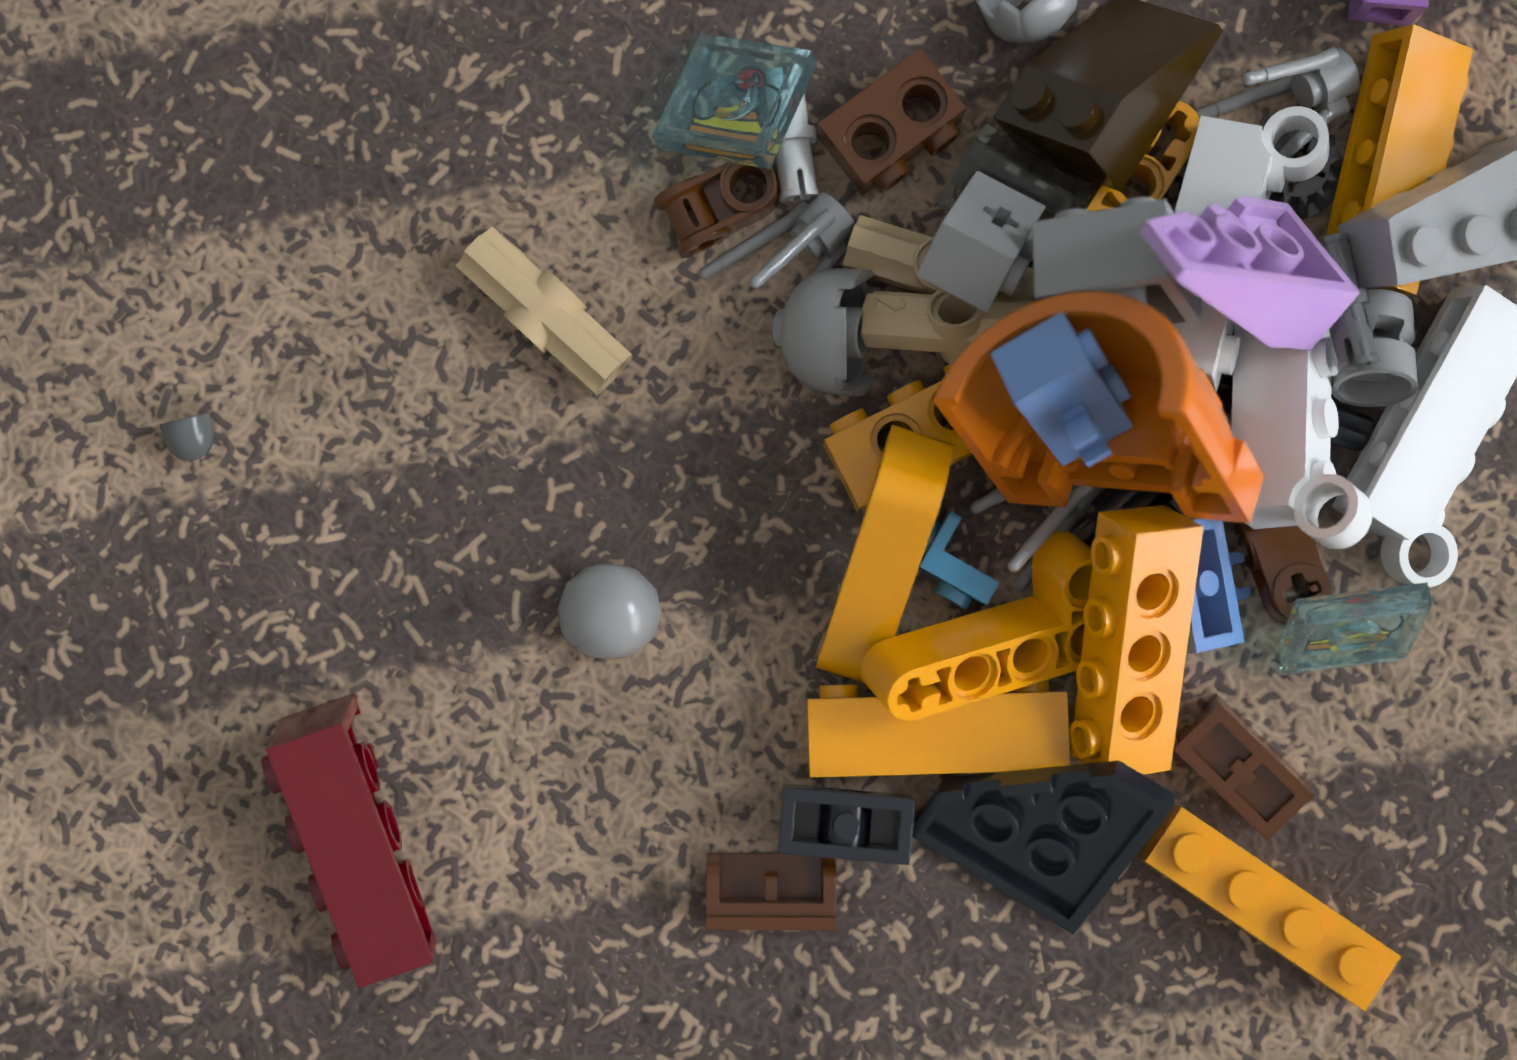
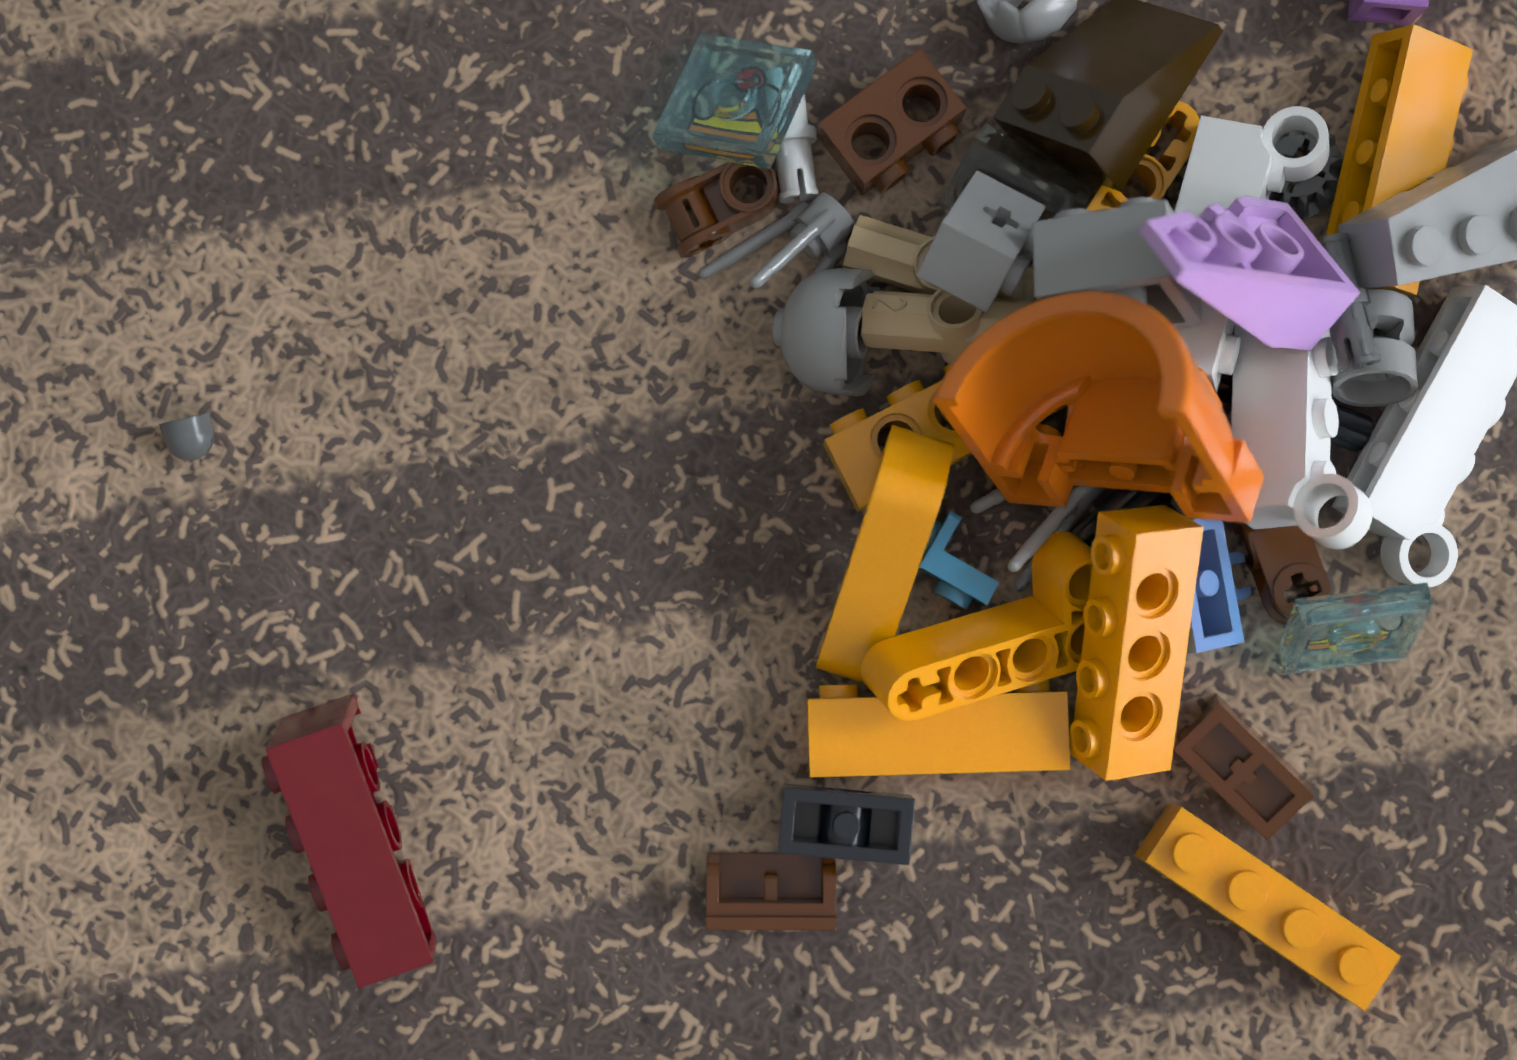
(544, 310): tan piece -> none
(609, 611): light grey hair -> none
(1046, 832): black plate -> none
(1065, 389): medium blue brick -> none
(1316, 82): light grey plant -> none

